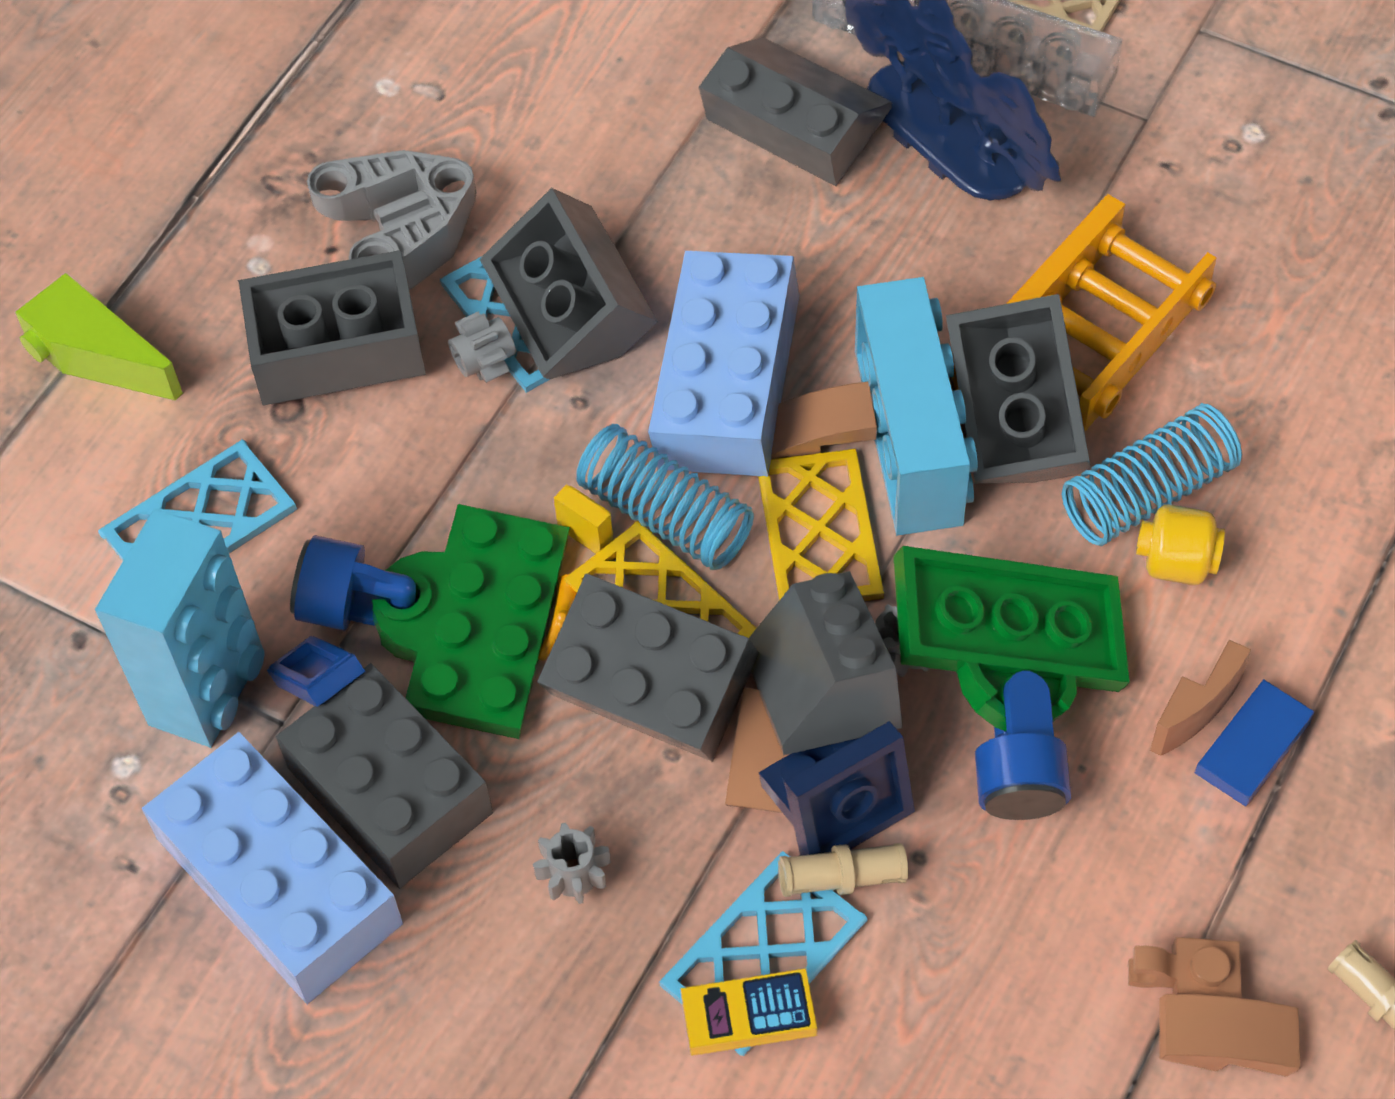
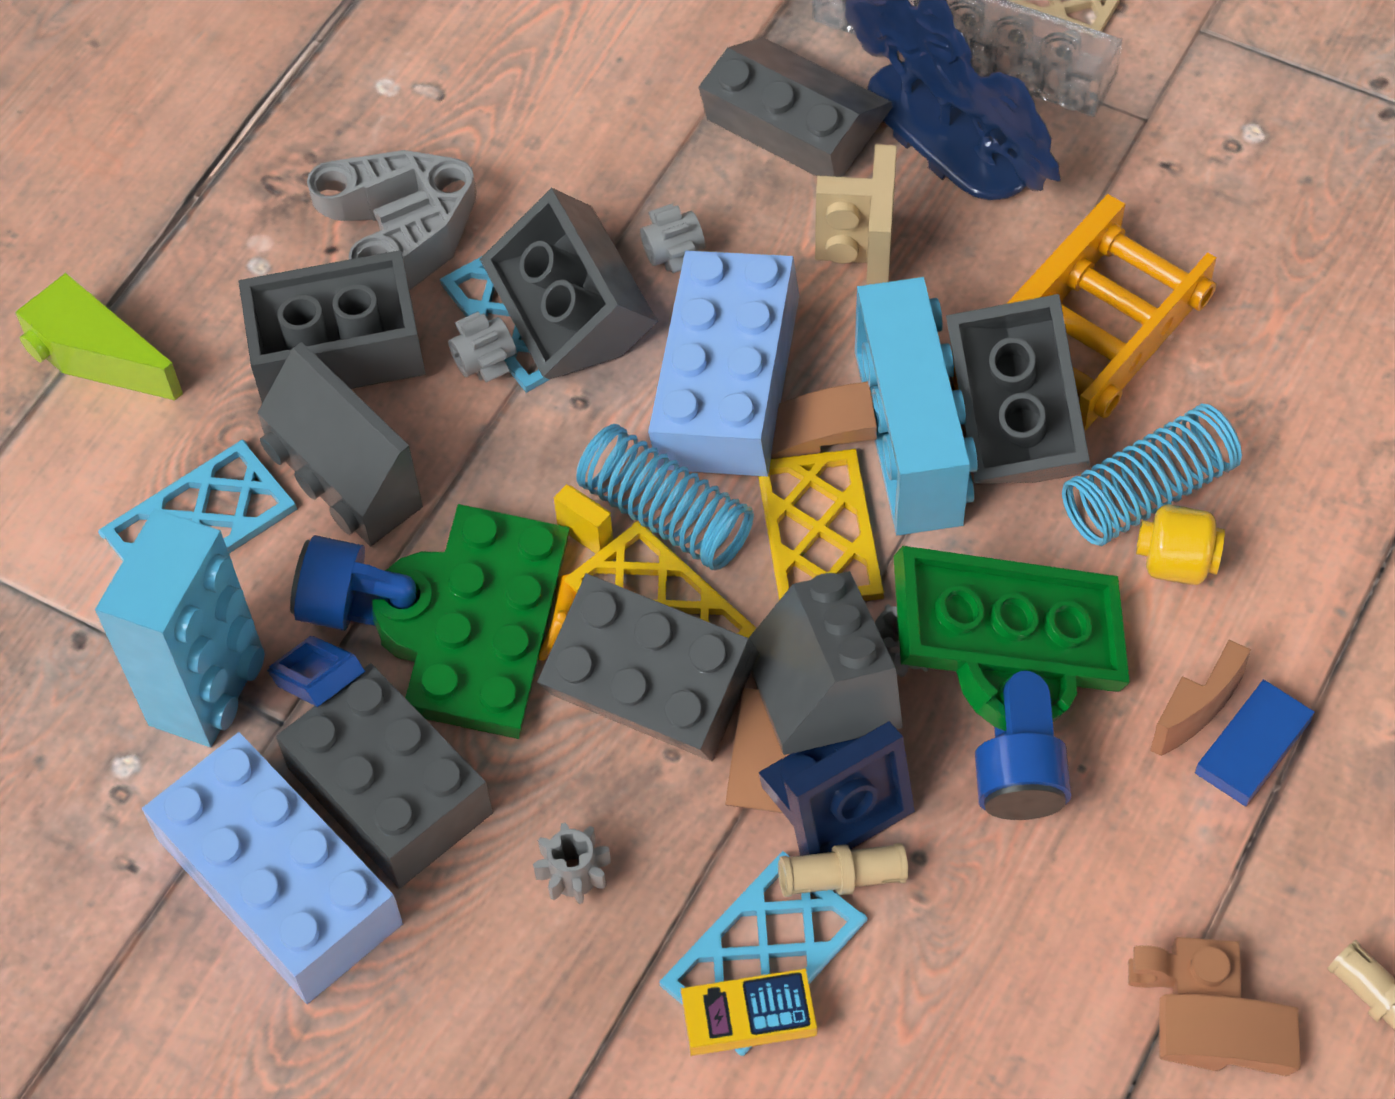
(338, 448): none -> dark grey slope
(671, 236): none -> light grey gear
(857, 217): none -> tan bracket

